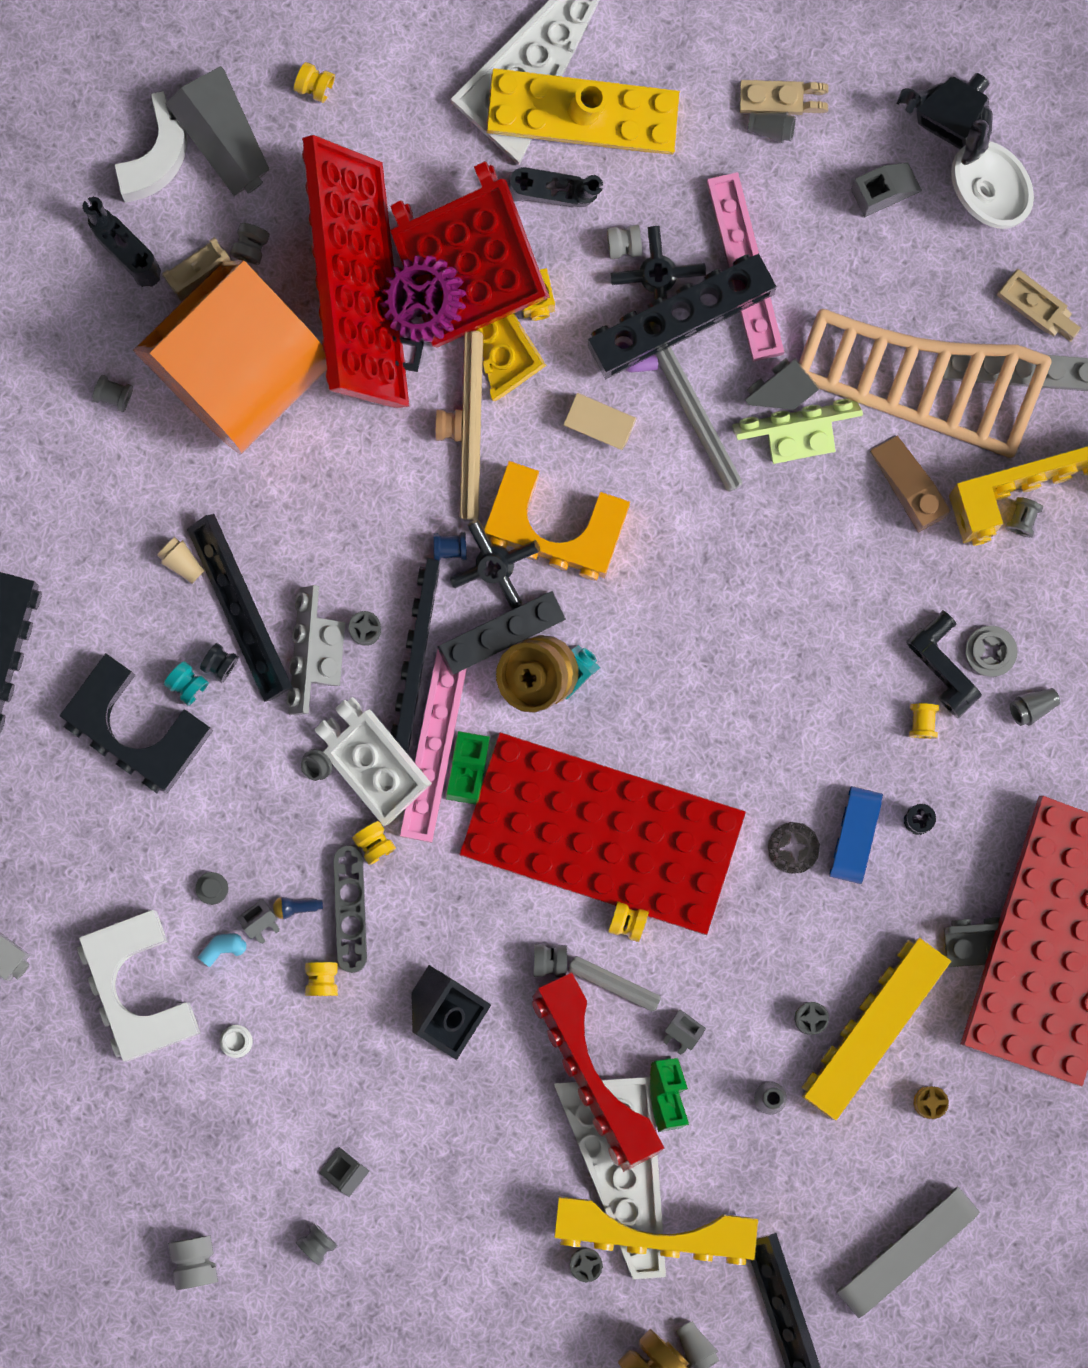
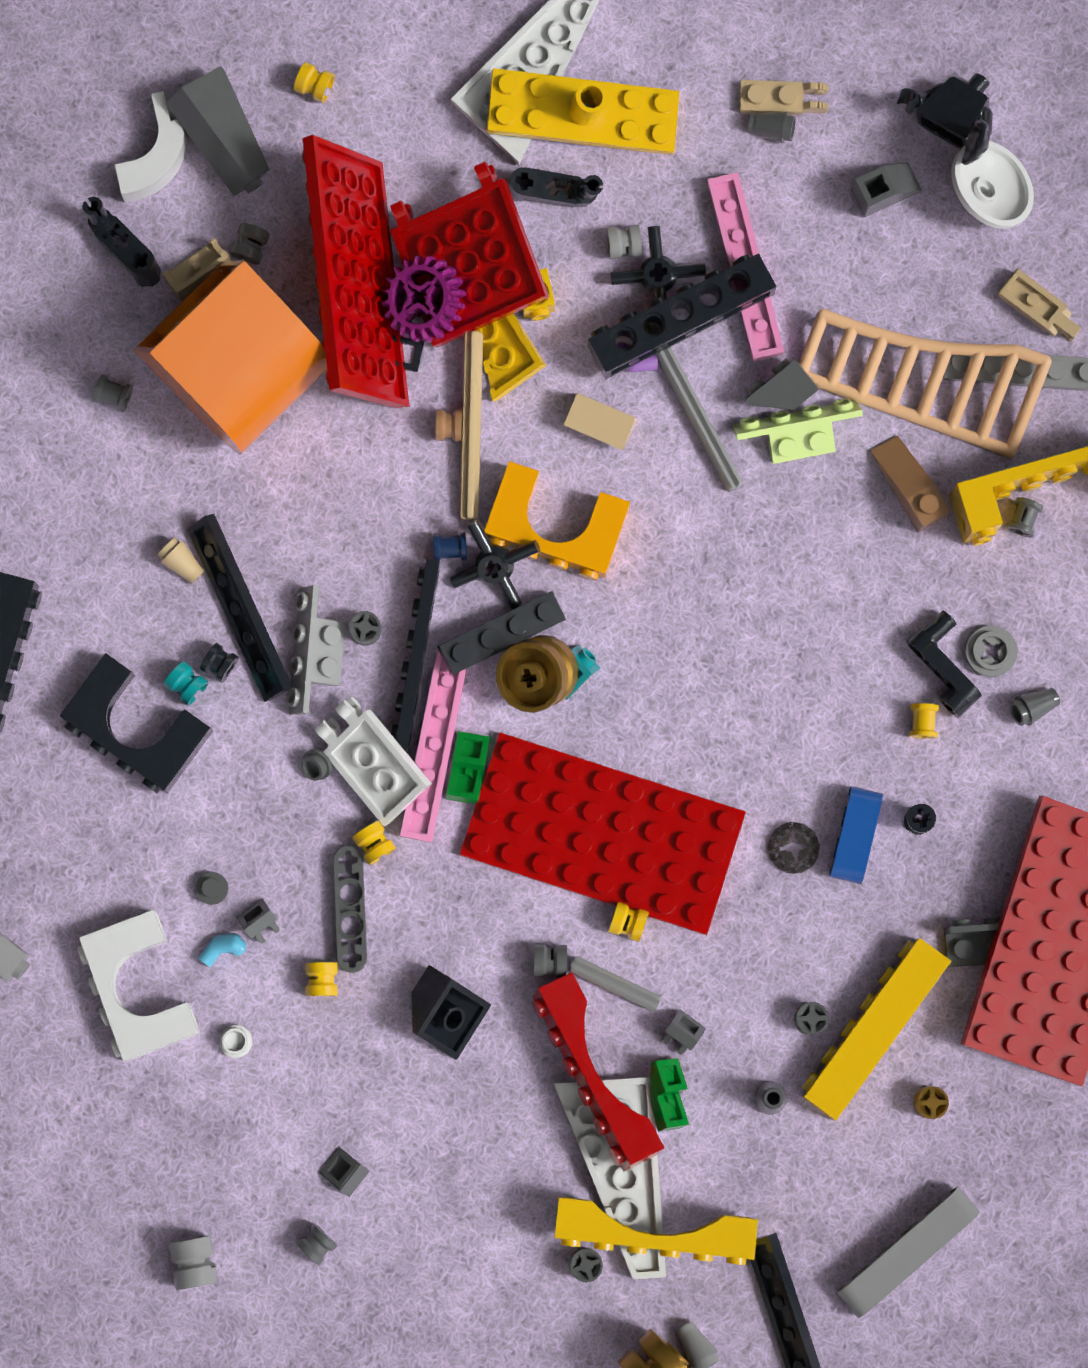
(286, 907): dark blue piece -> none

